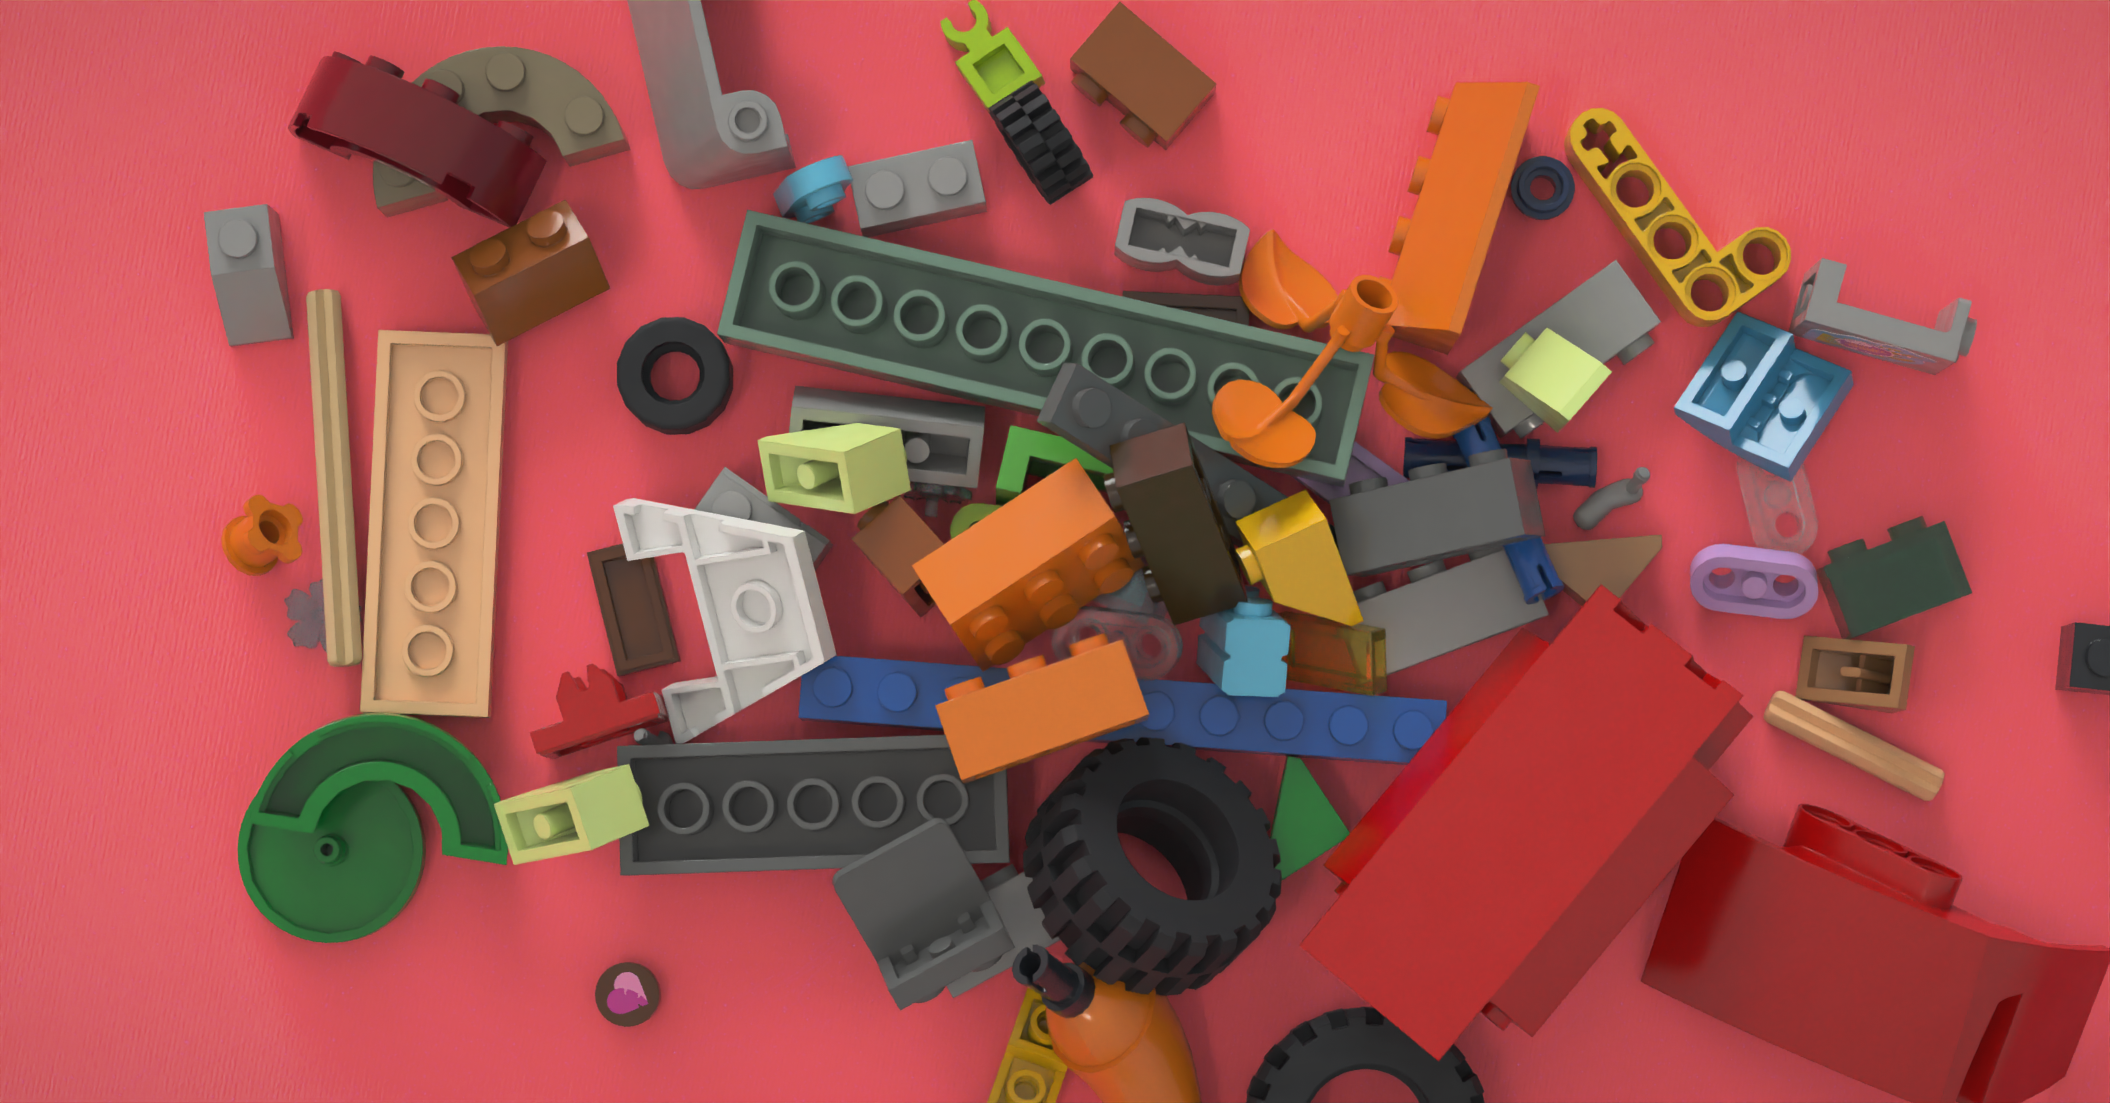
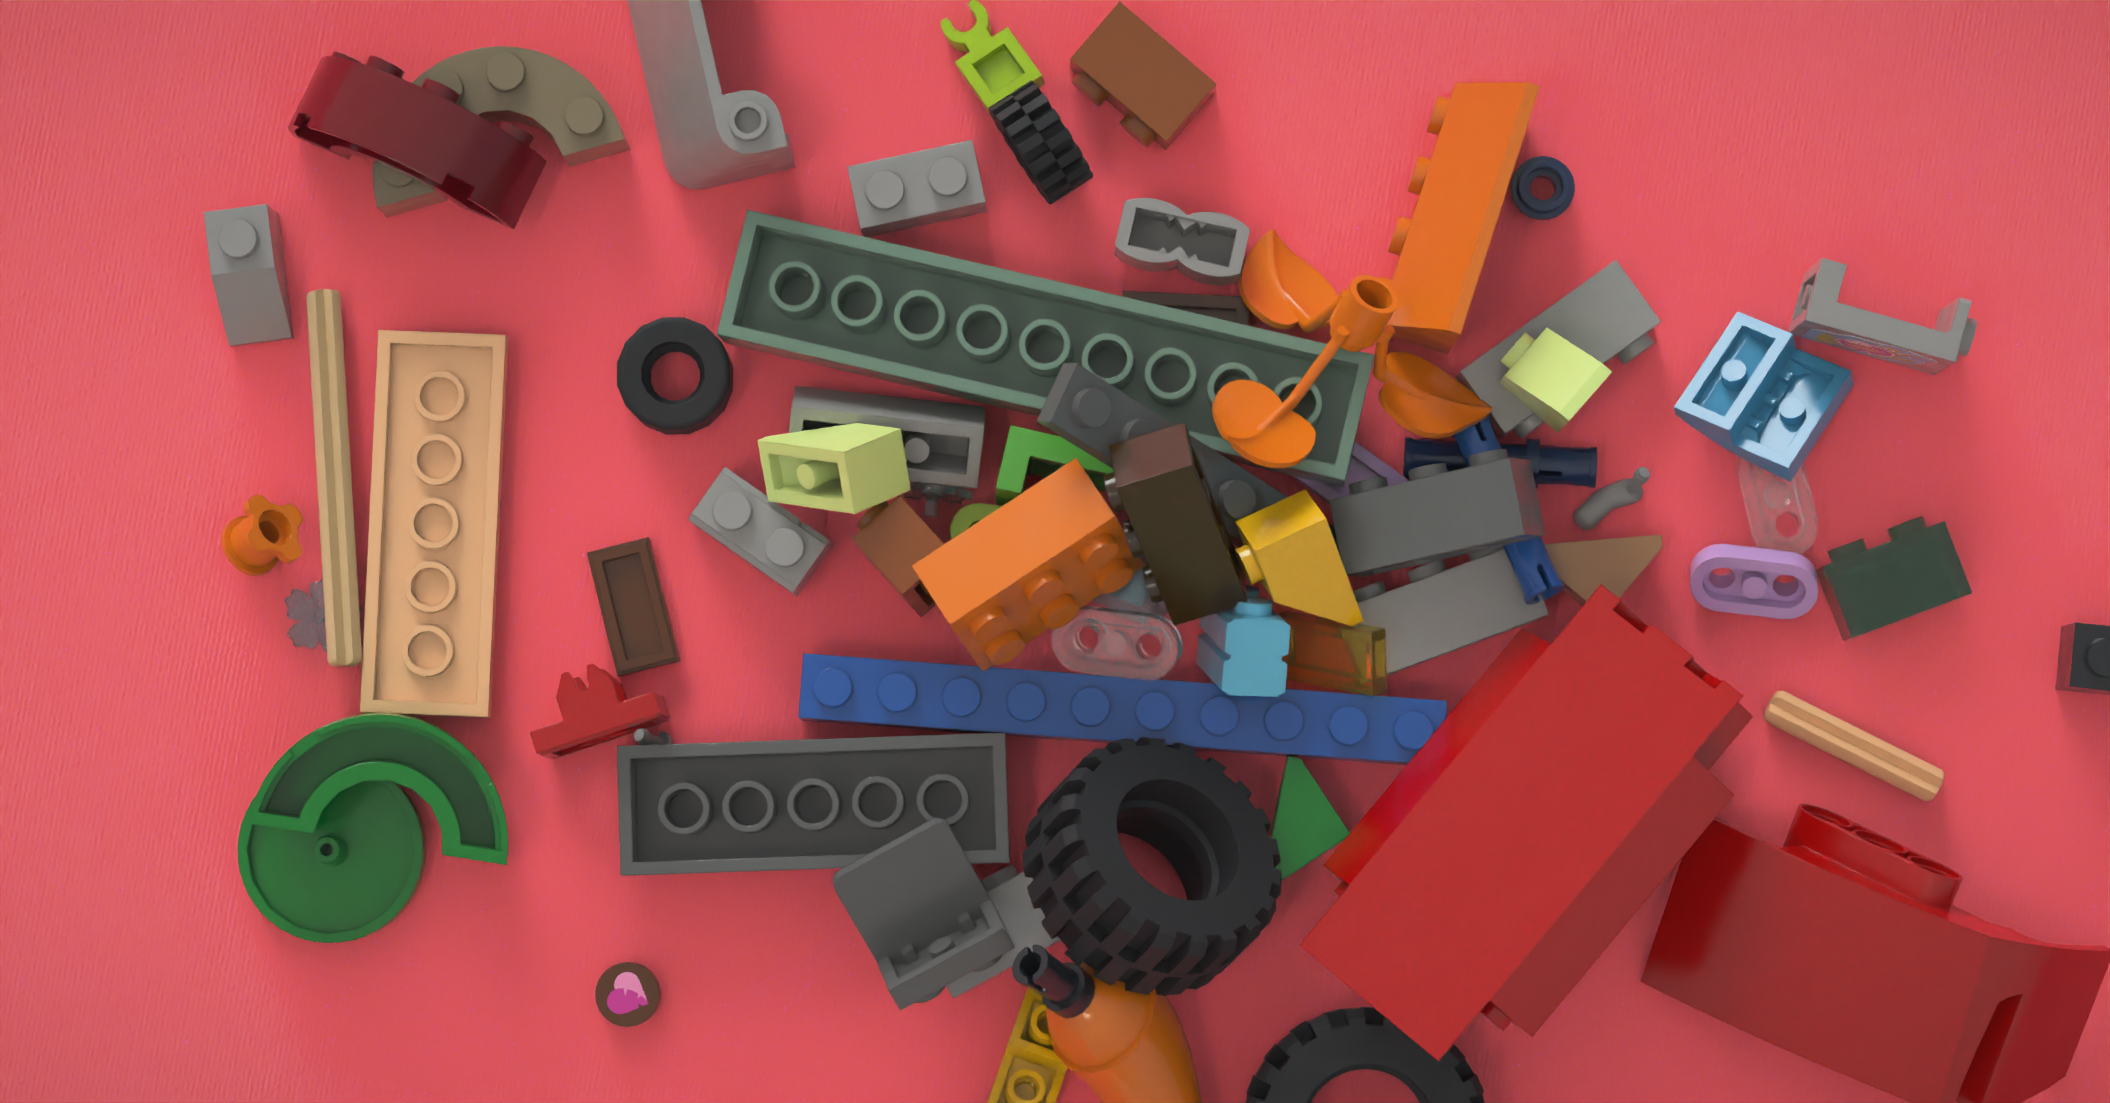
(531, 272): dark orange brick -> none
(572, 815): yellowish green slope -> none
(753, 599): white wing -> none
(813, 190): medium azure plate -> none
(1041, 708): orange brick -> none
(1664, 212): yellow beam -> none
(1855, 673): medium nougat slope -> none

